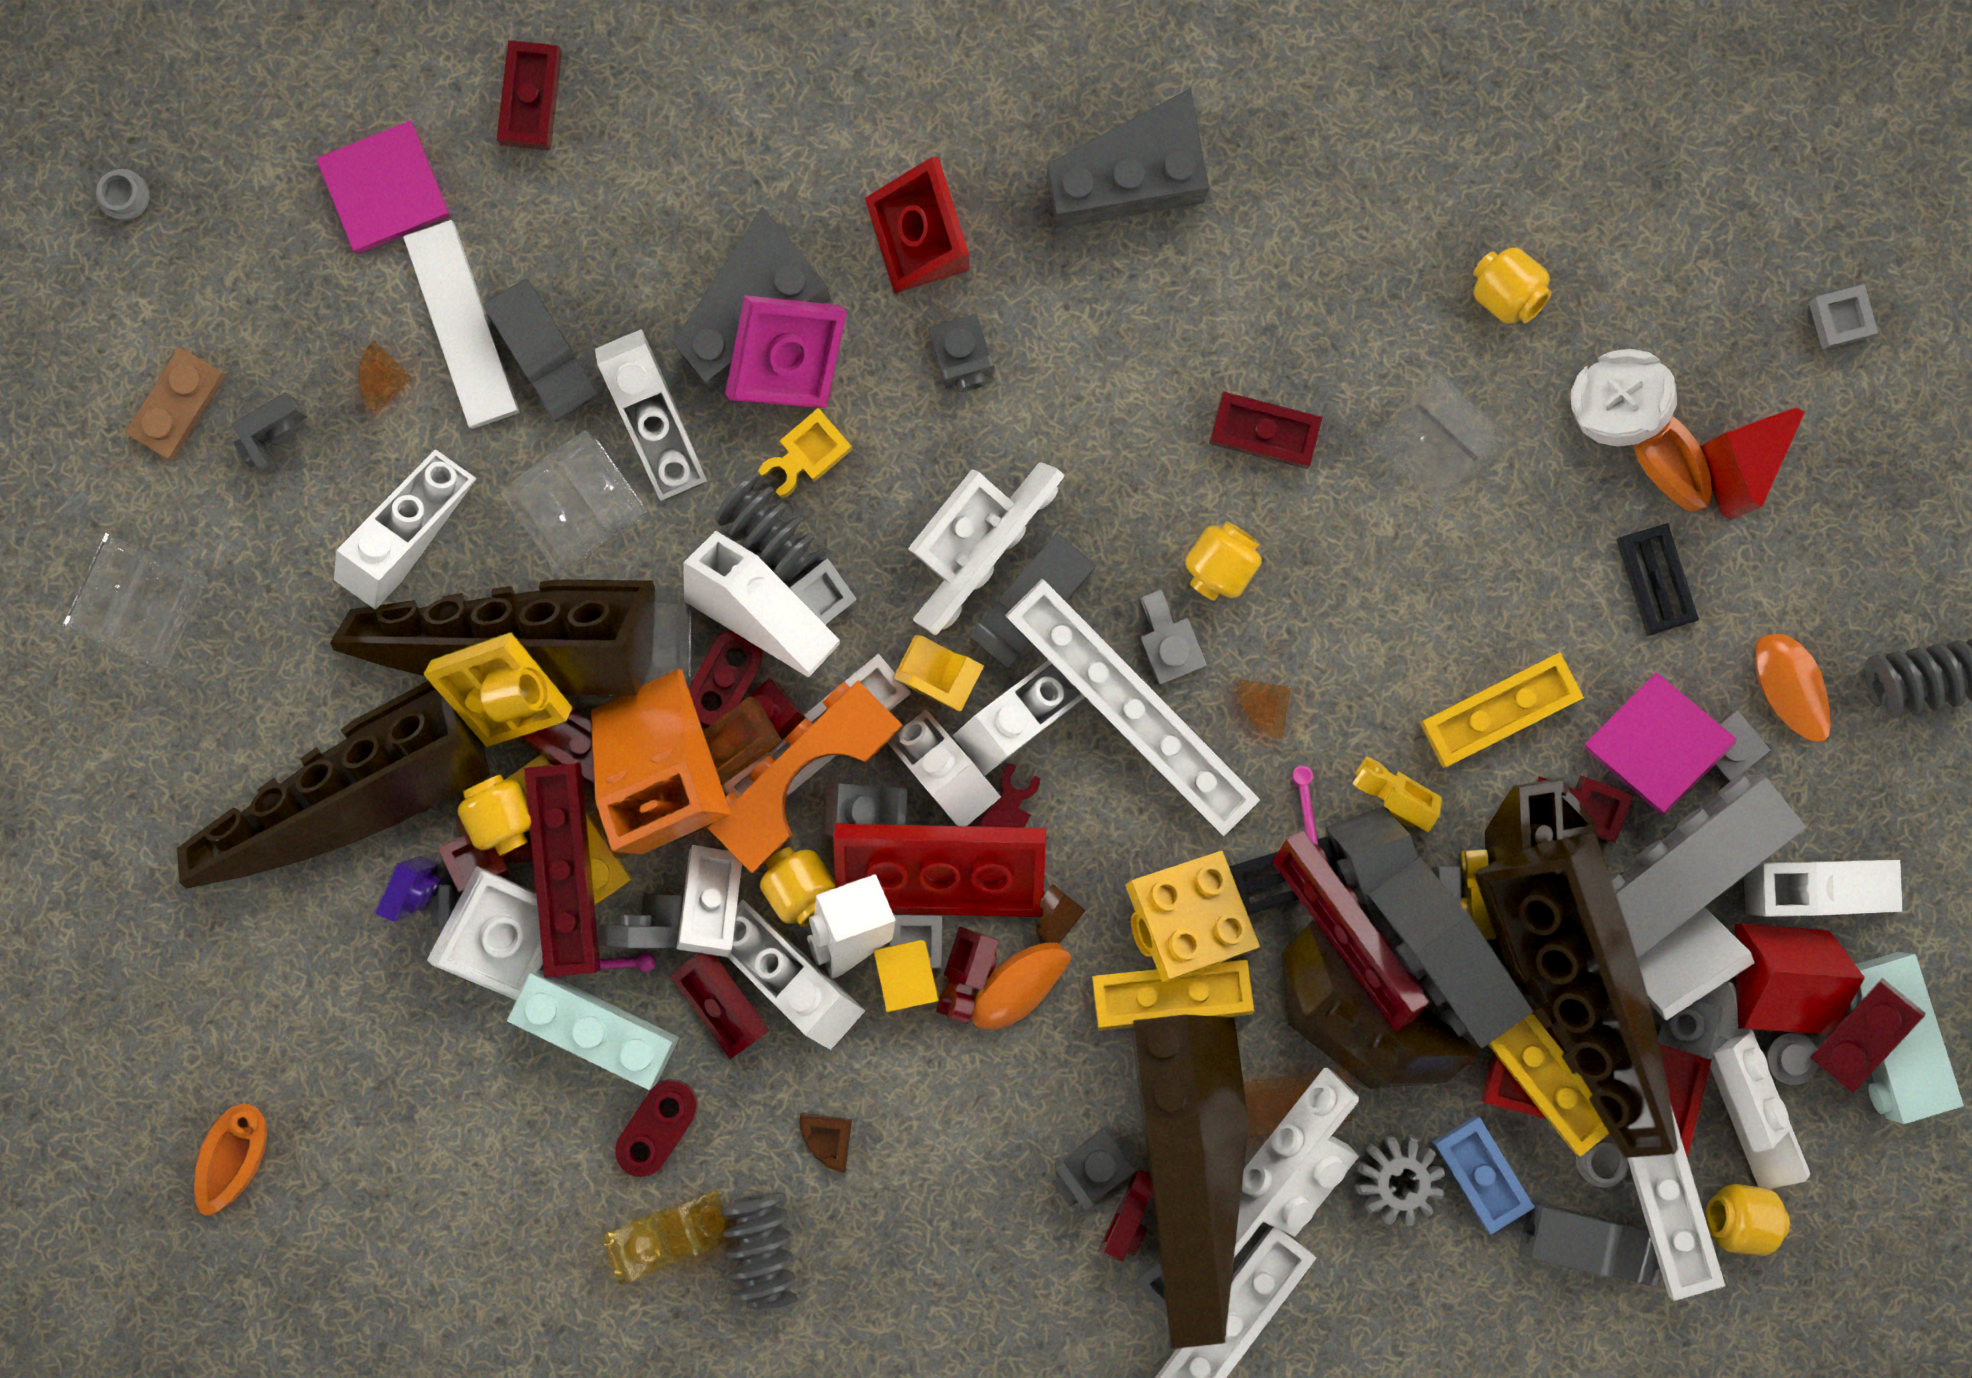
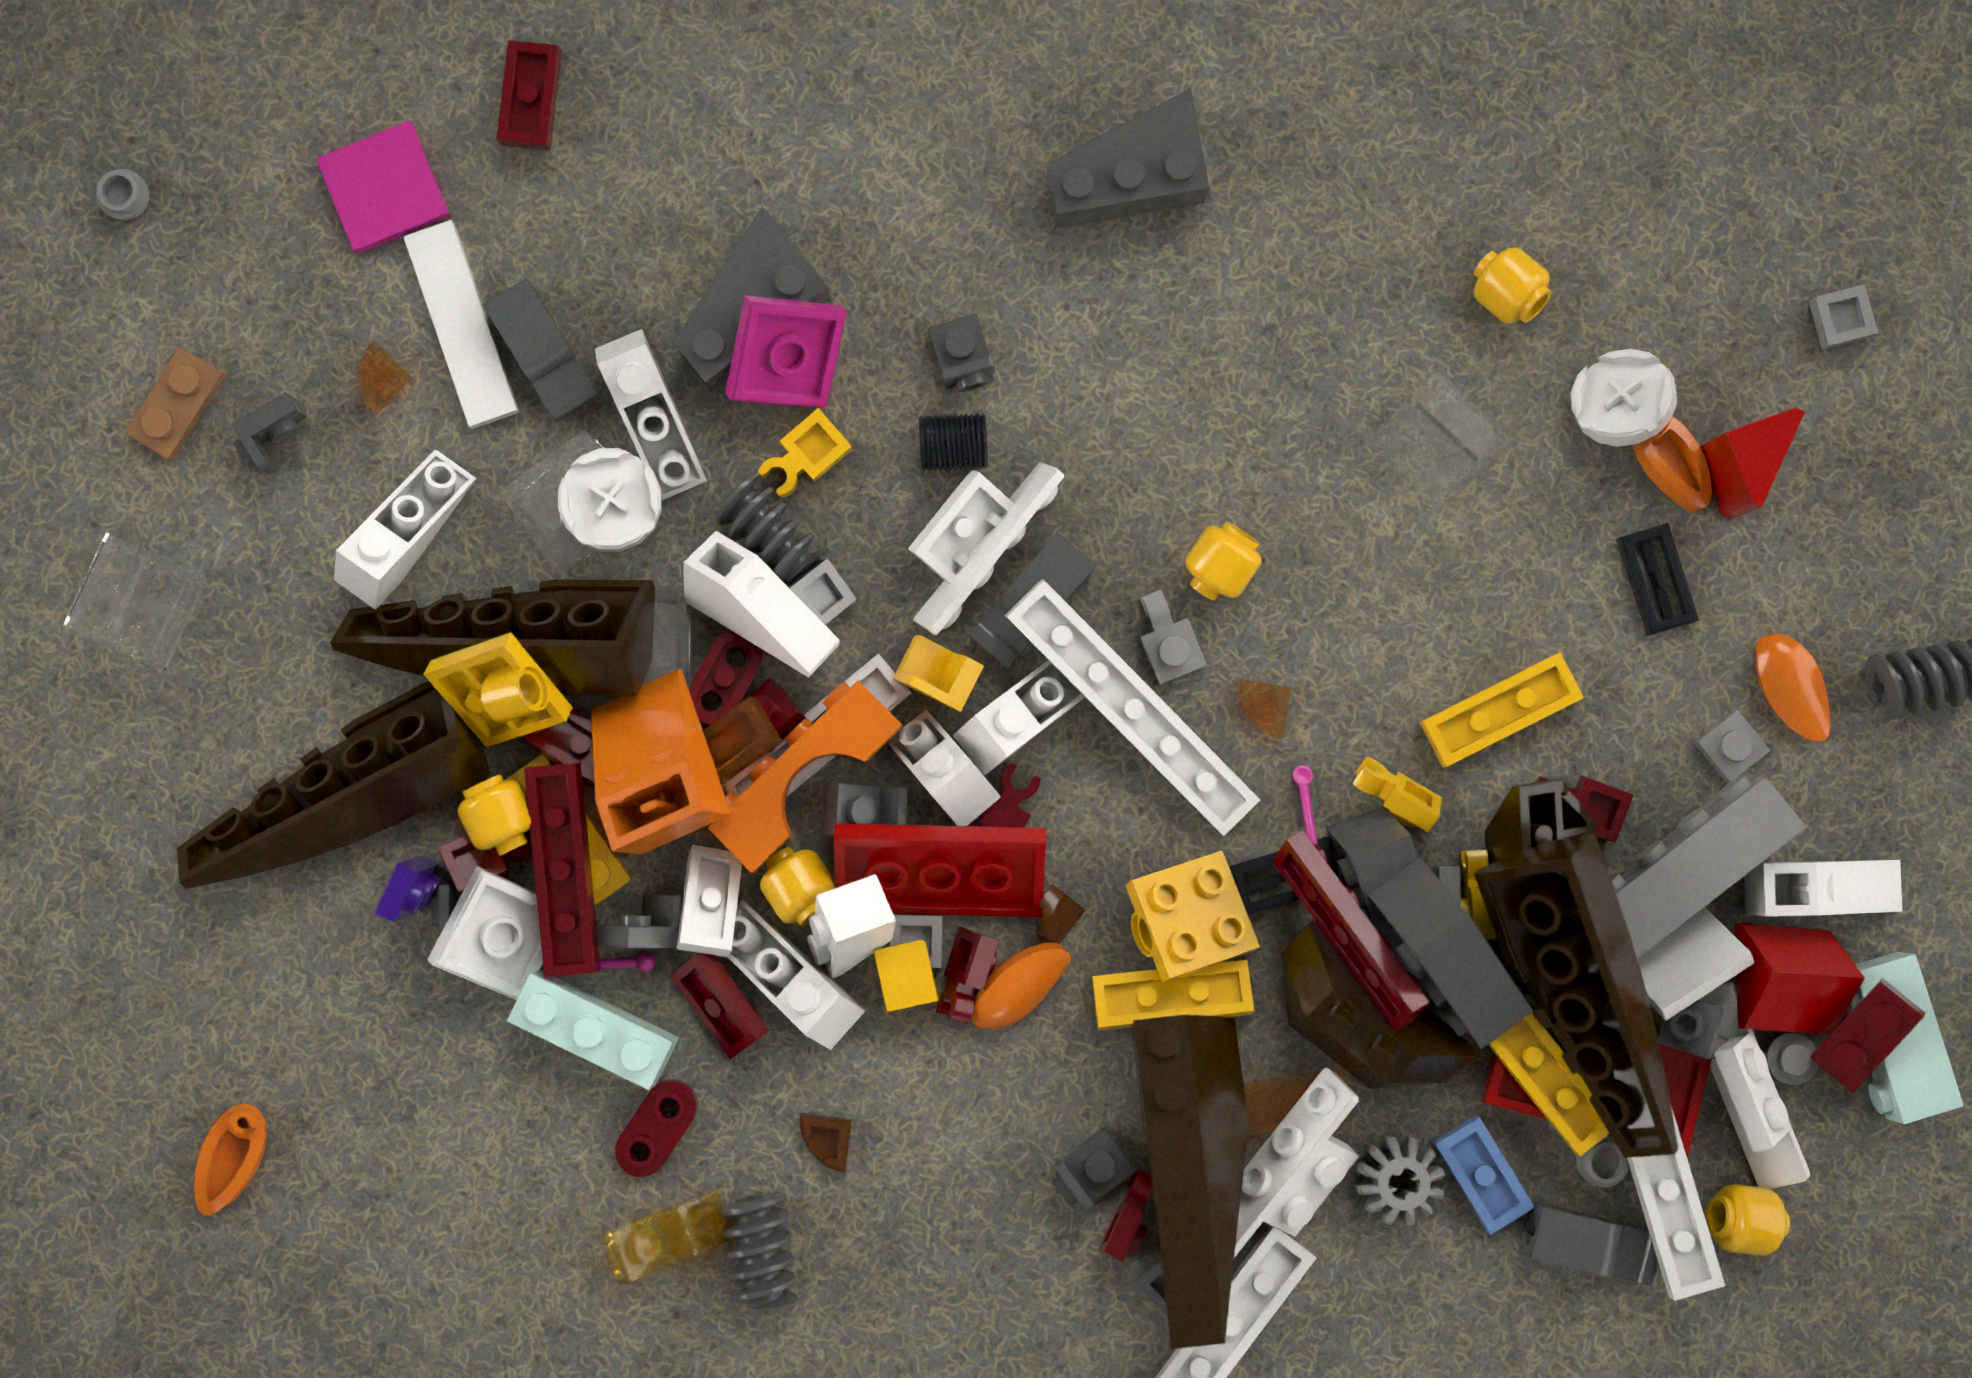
(610, 500): none -> white tile
(918, 227): red slope -> none
(953, 442): none -> black piece
(1265, 430): dark red plate -> none
(1660, 744): dark pink tile -> none

